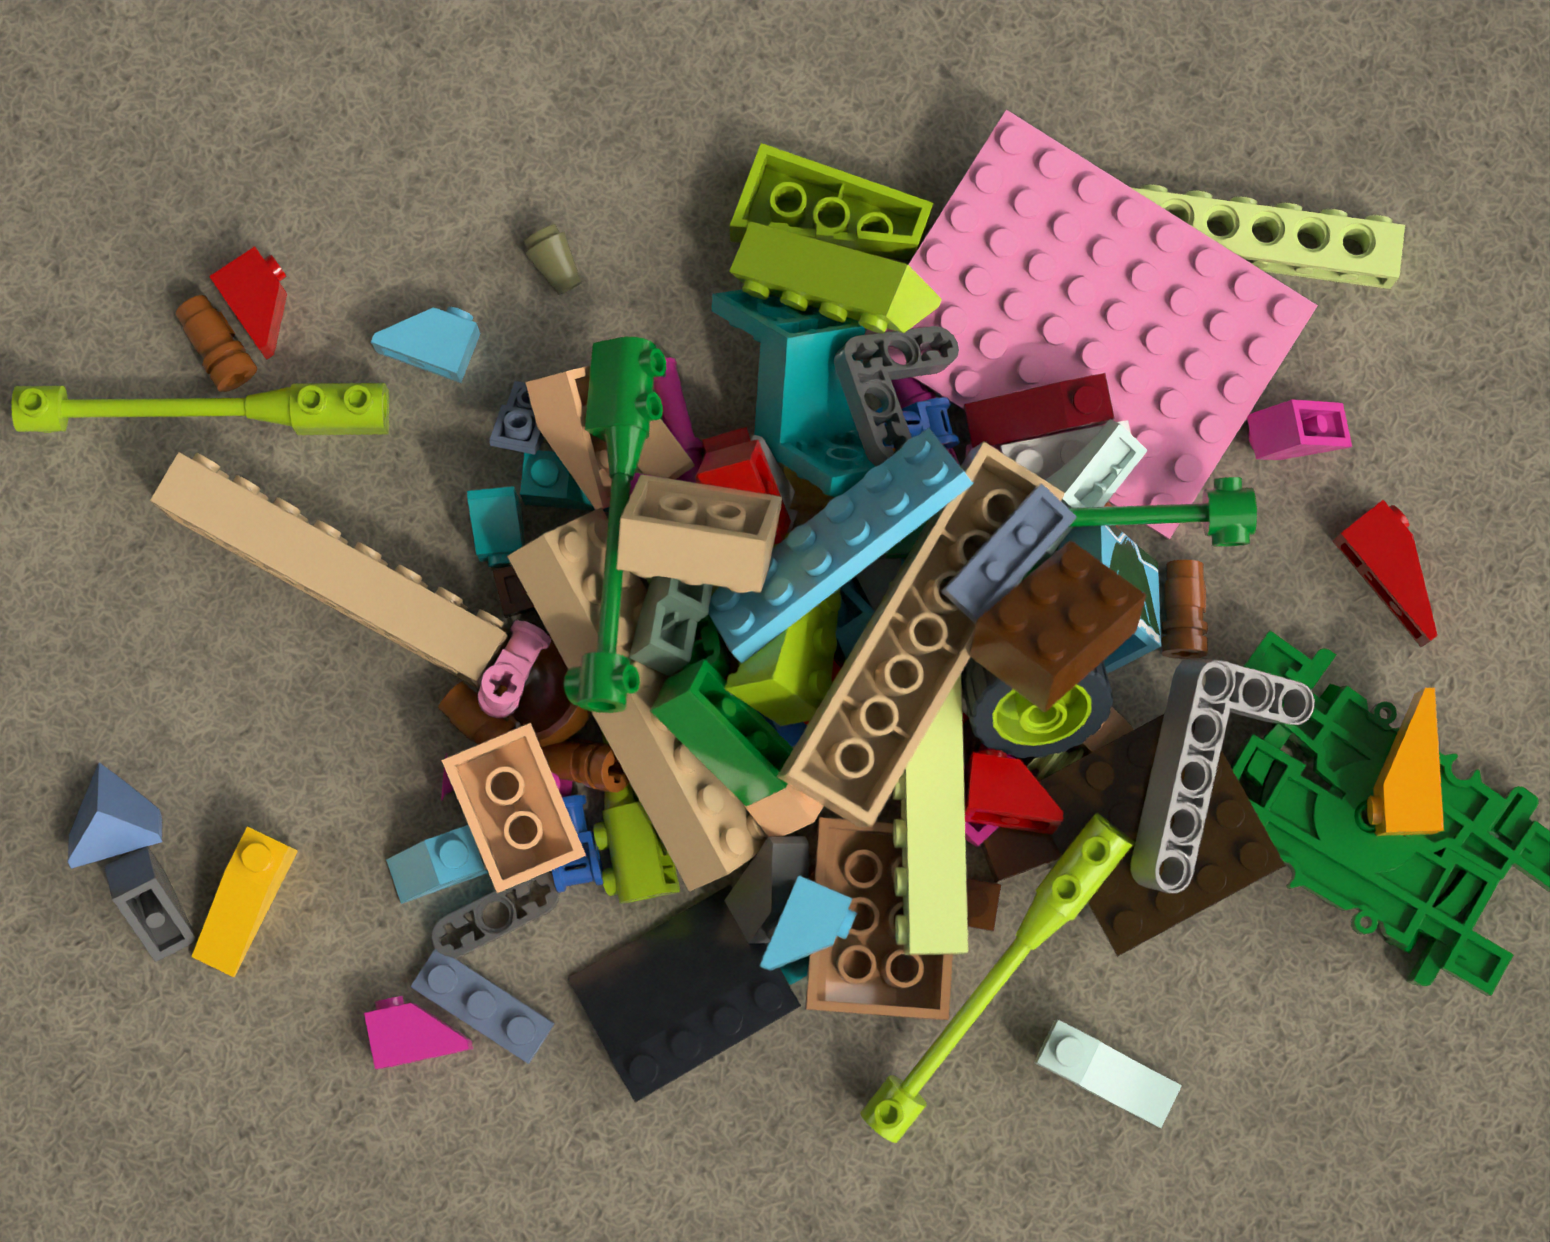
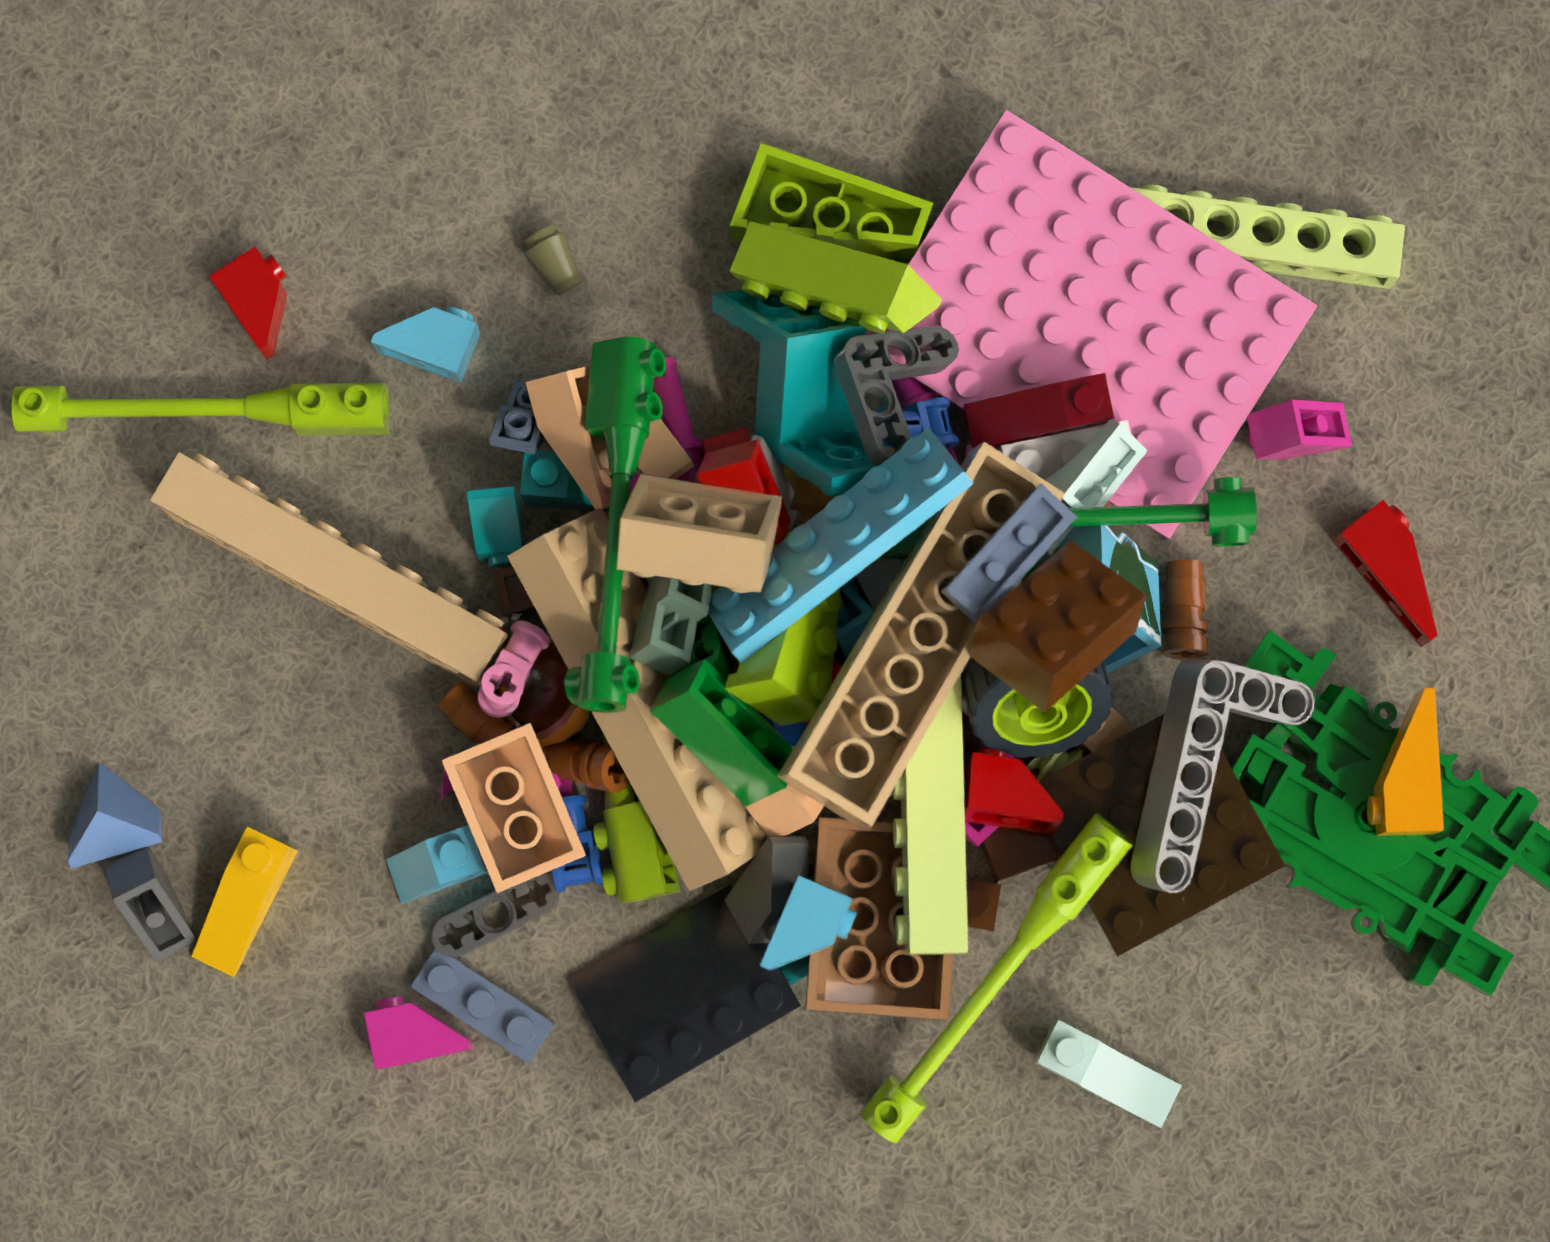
(213, 340): dark orange axle -> none

